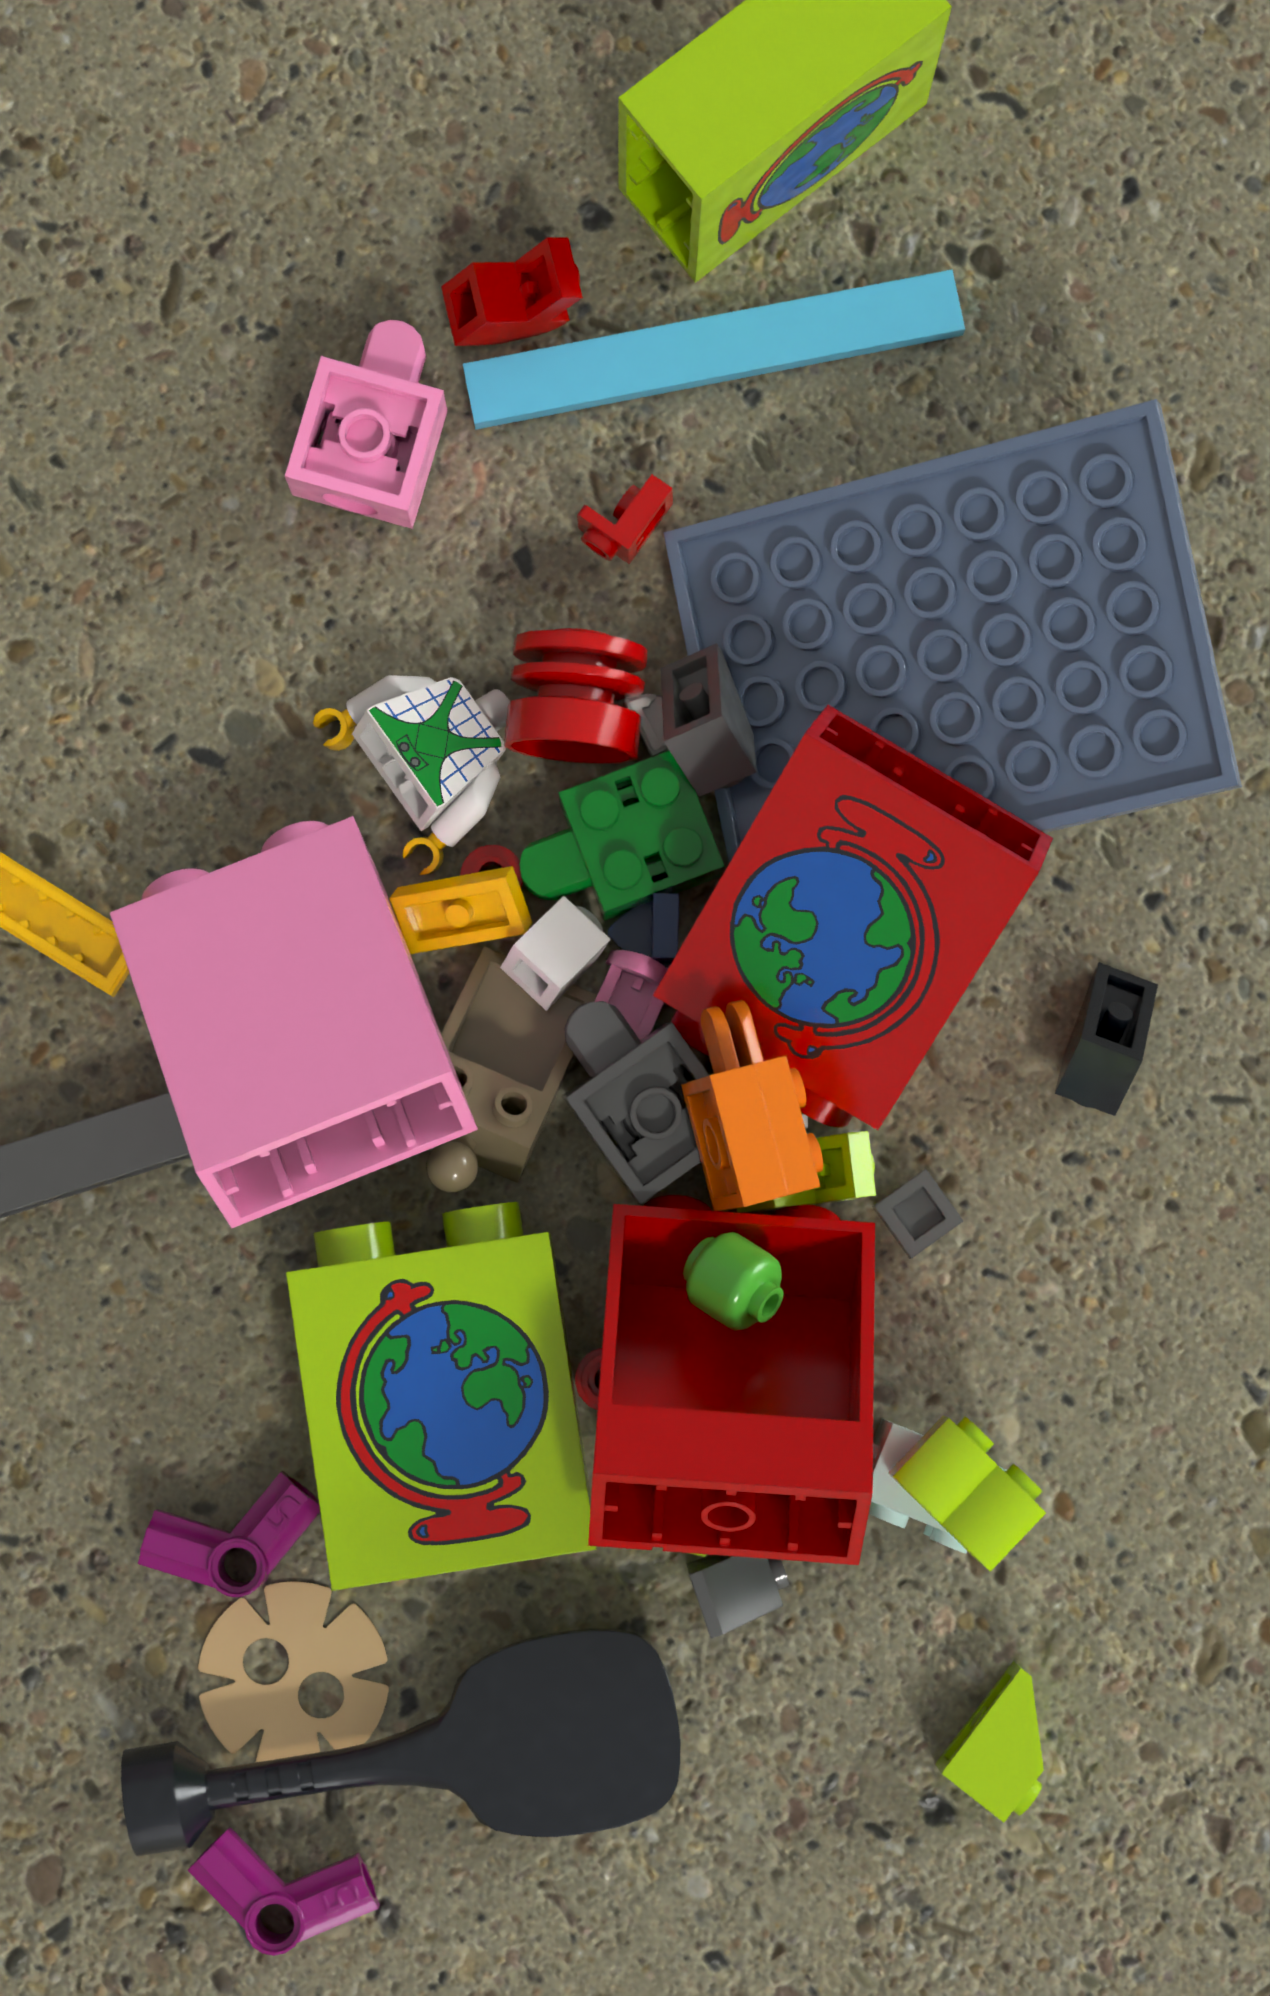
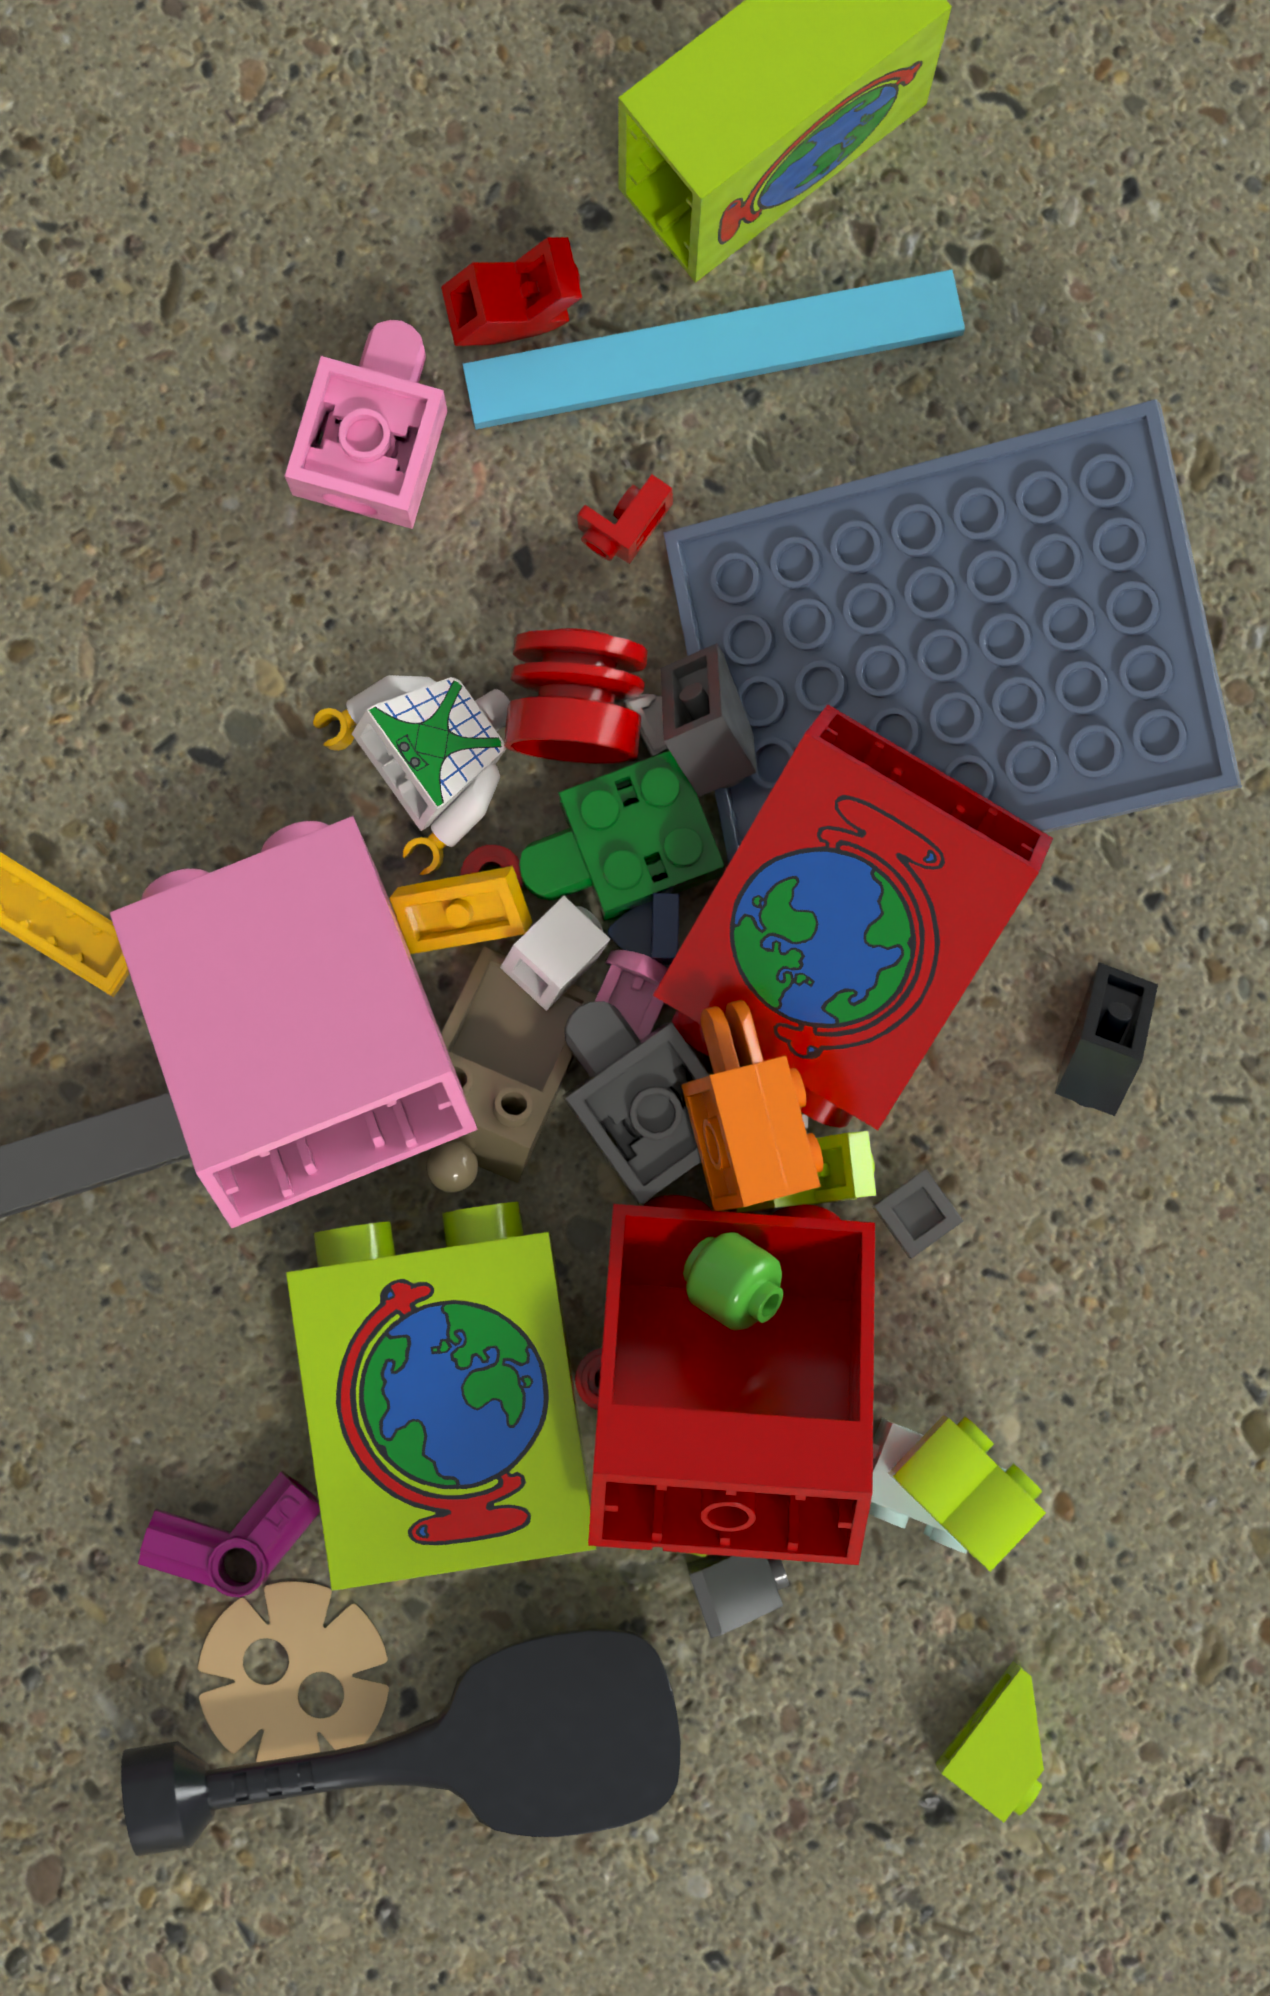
(316, 1900): magenta piece -> none

